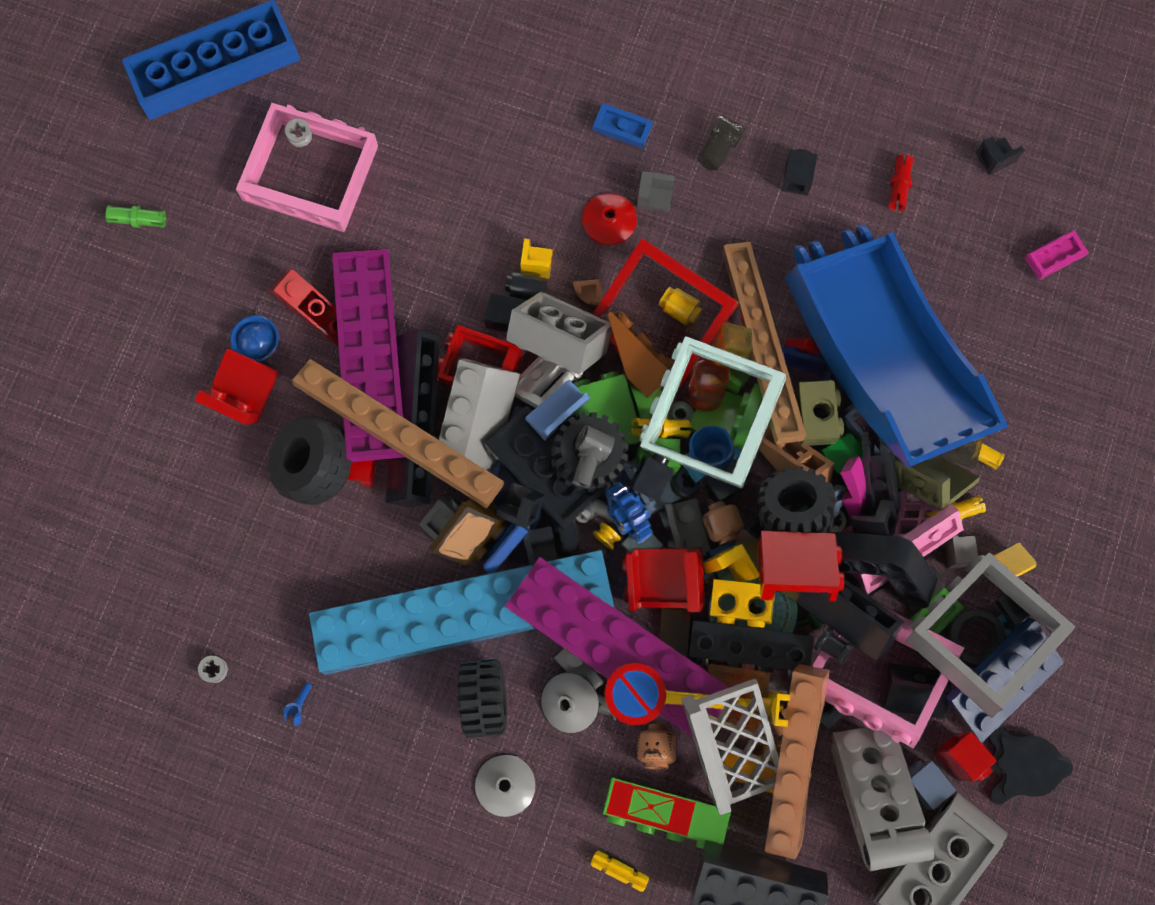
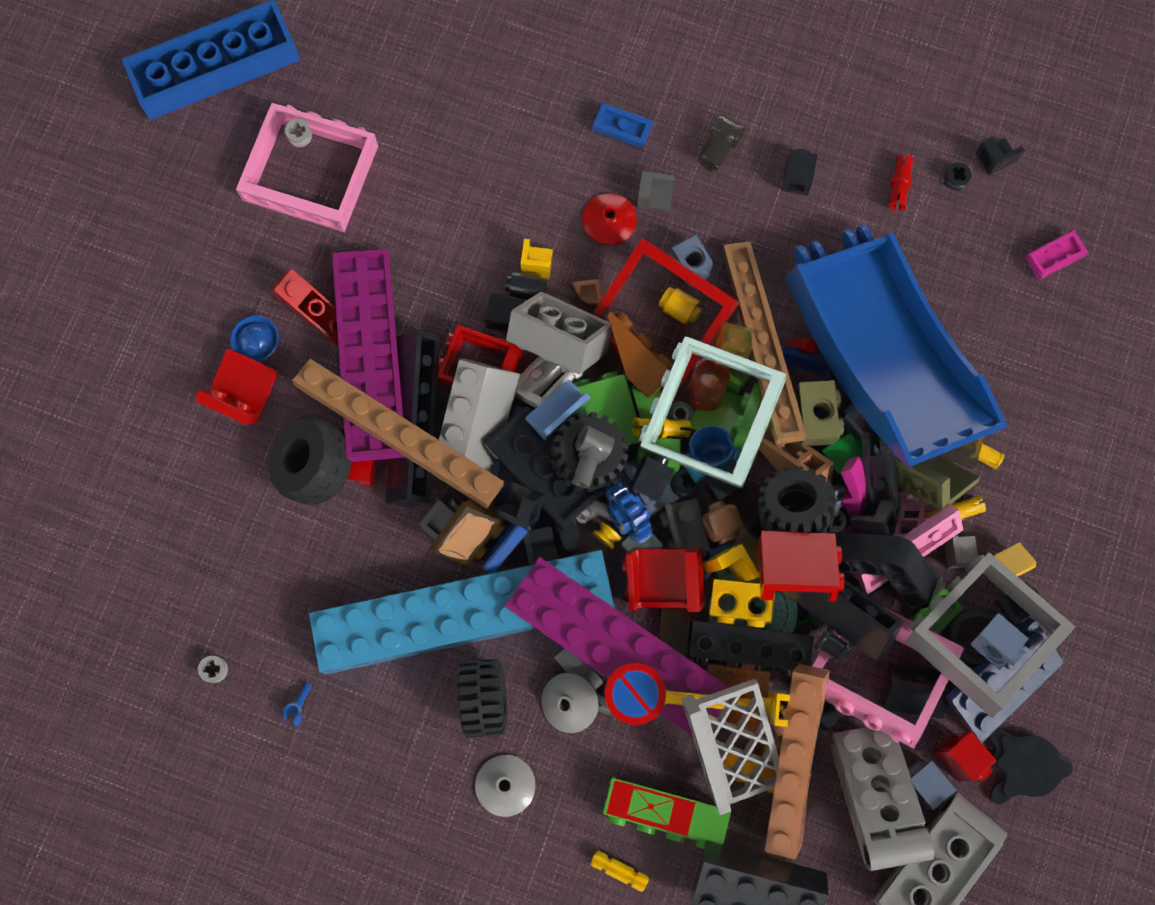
(135, 216): bright green pin -> none
(656, 747): nougat head -> none
(693, 249): none -> sand blue brick
(961, 168): none -> black bush
(1000, 642): none -> sand blue brick

